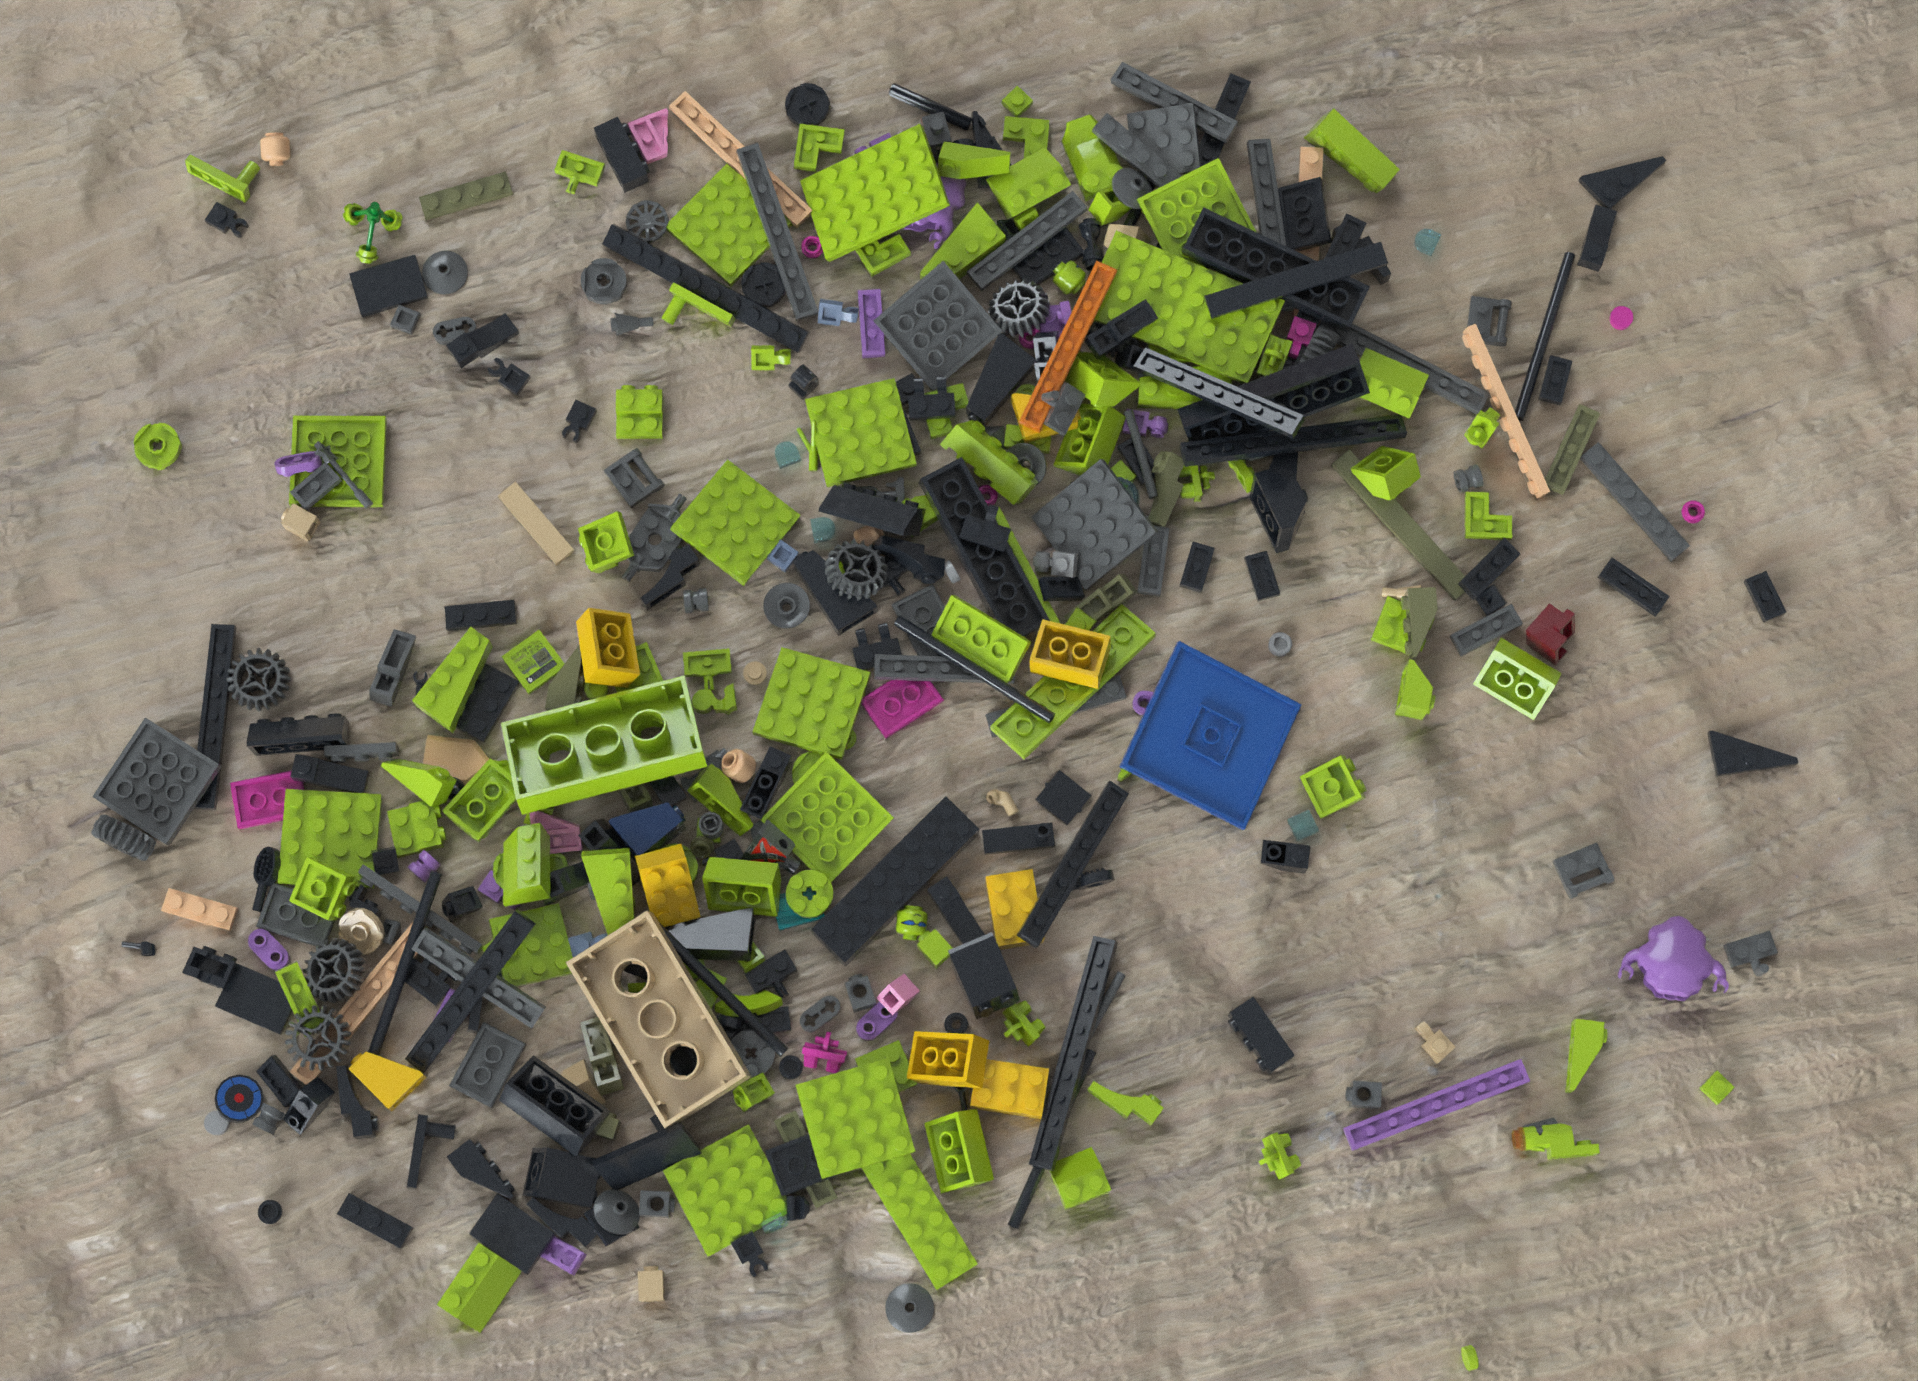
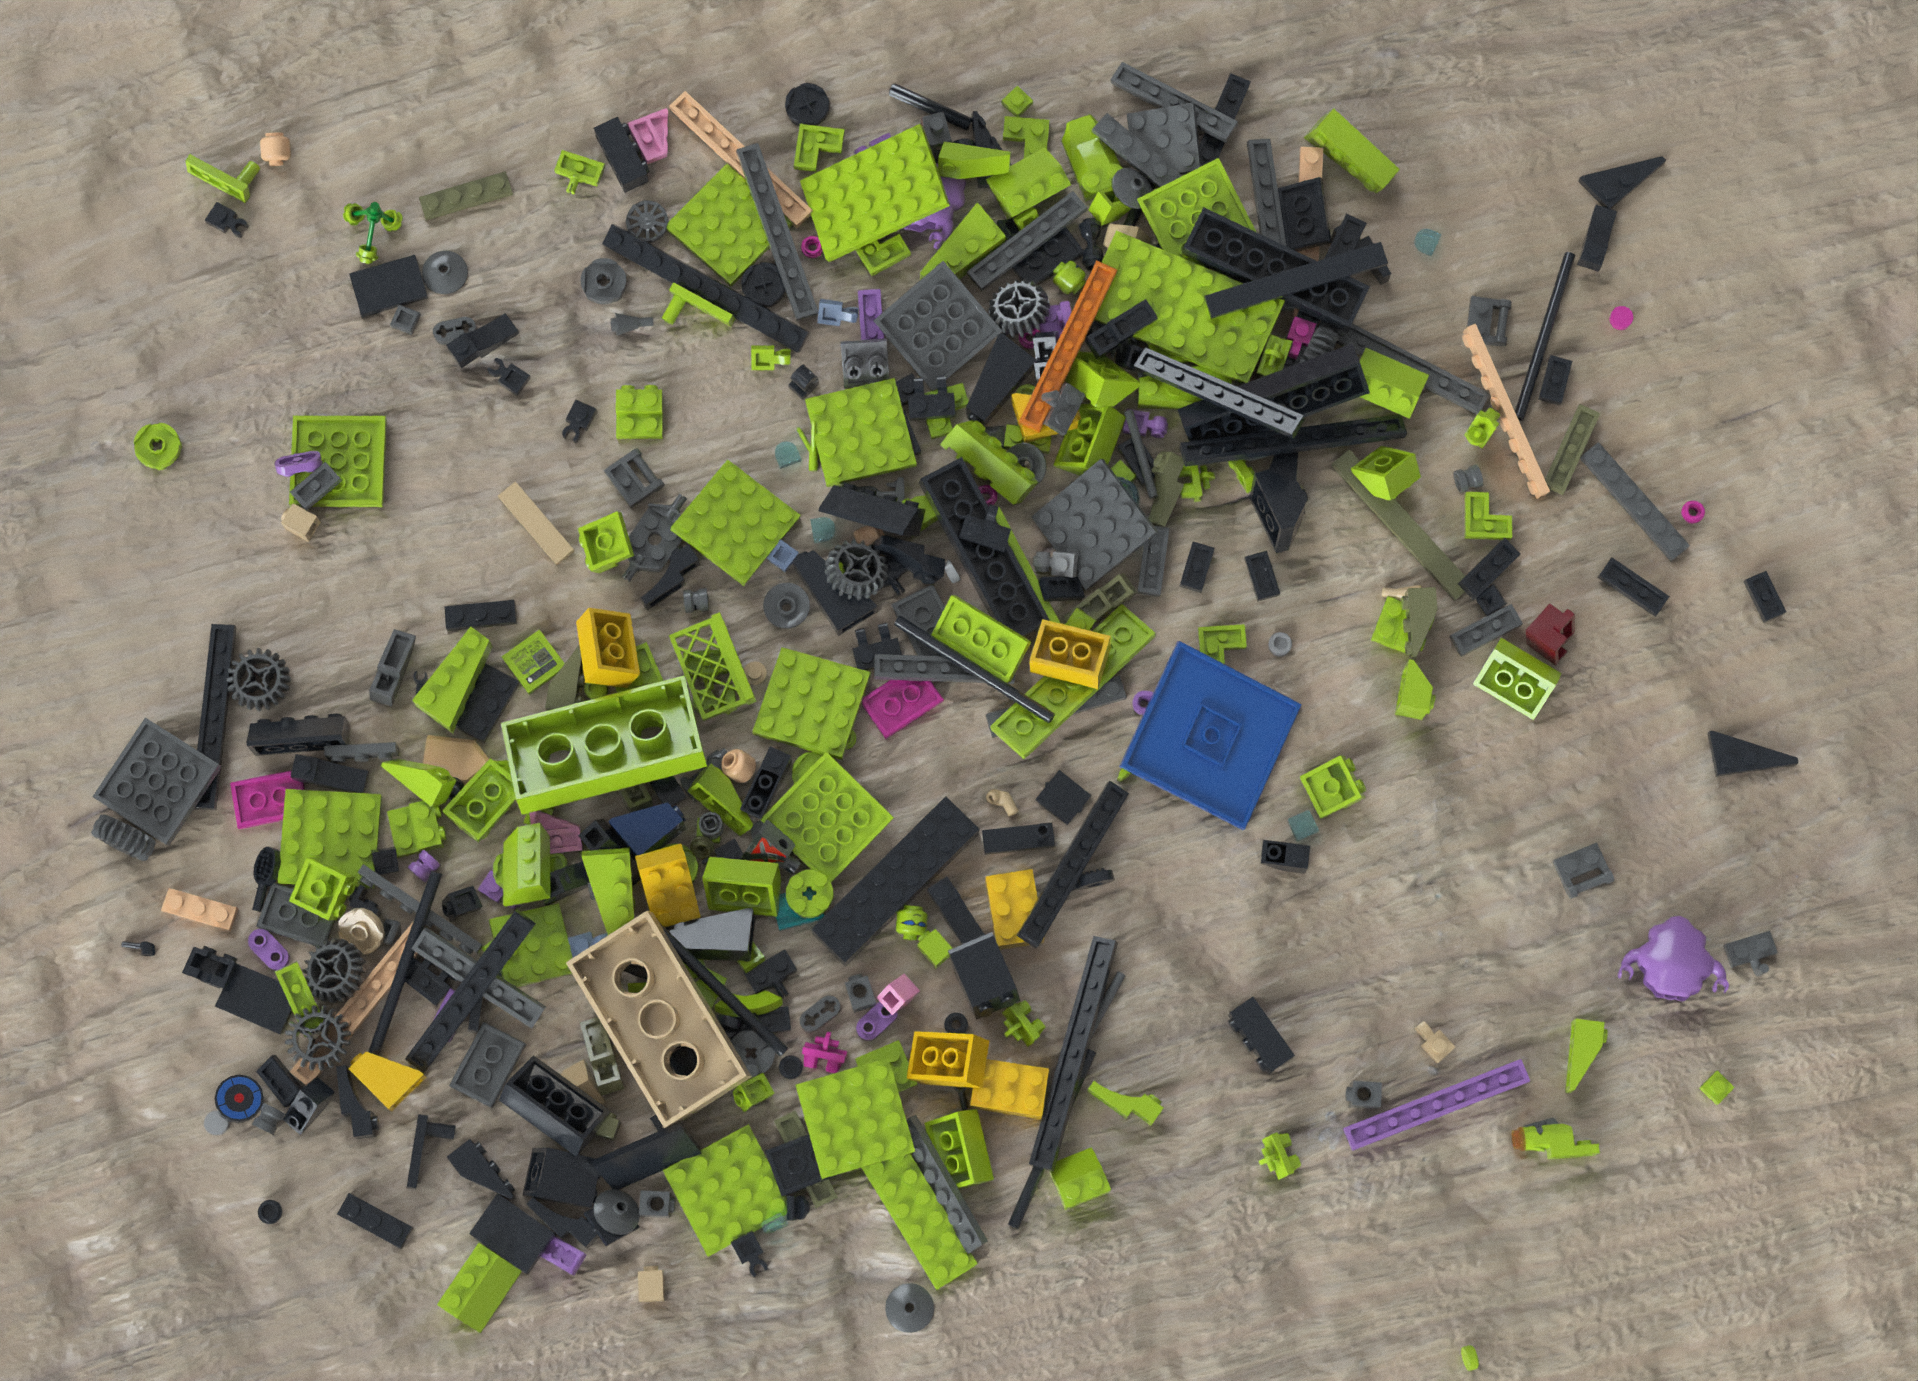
(329, 457): dark grey piece -> none
(730, 657): none -> lime fence
(864, 362): none -> flat silver plate
(945, 1189): none -> dark grey plate
(1216, 639): none -> lime plate

